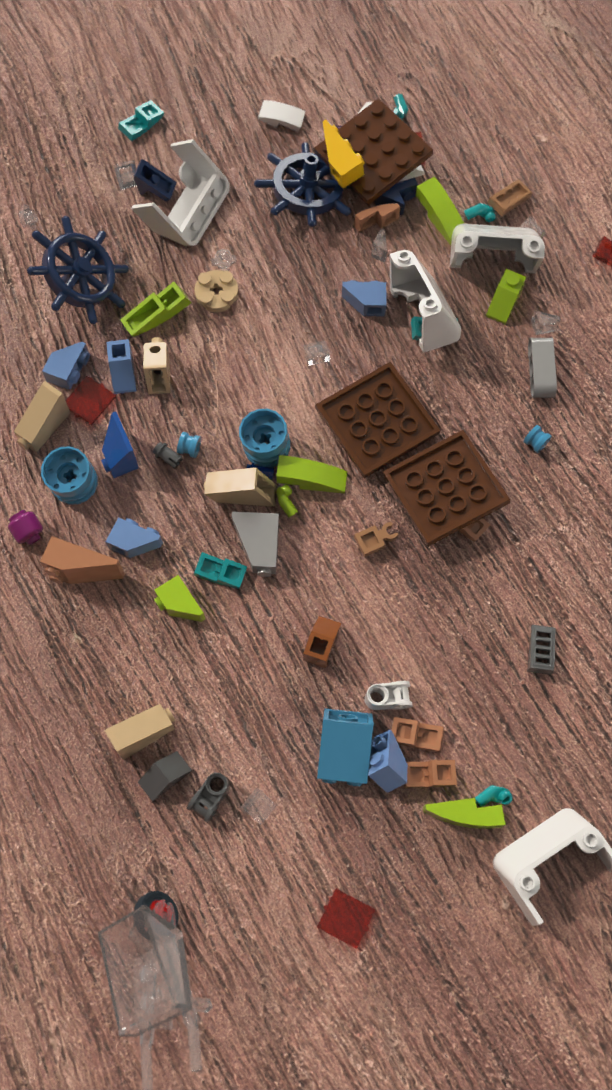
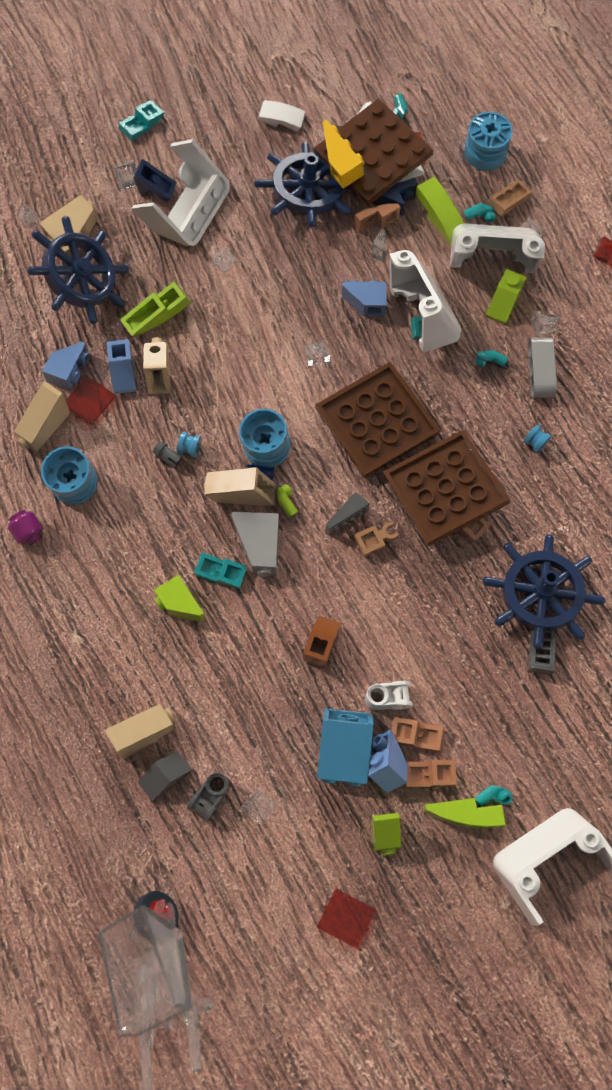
(77, 564): nougat slope -> none
(81, 216): none -> tan slope
(117, 449): blue slope -> none
(131, 539): medium blue slope -> none
(216, 279): tan plate -> none
(310, 474): lime slope -> none
(351, 510): none -> dark grey slope
(386, 833): none -> lime slope
(488, 140): none -> dark azure wheel
(490, 355): none -> teal arm
(544, 591): none -> dark blue piece

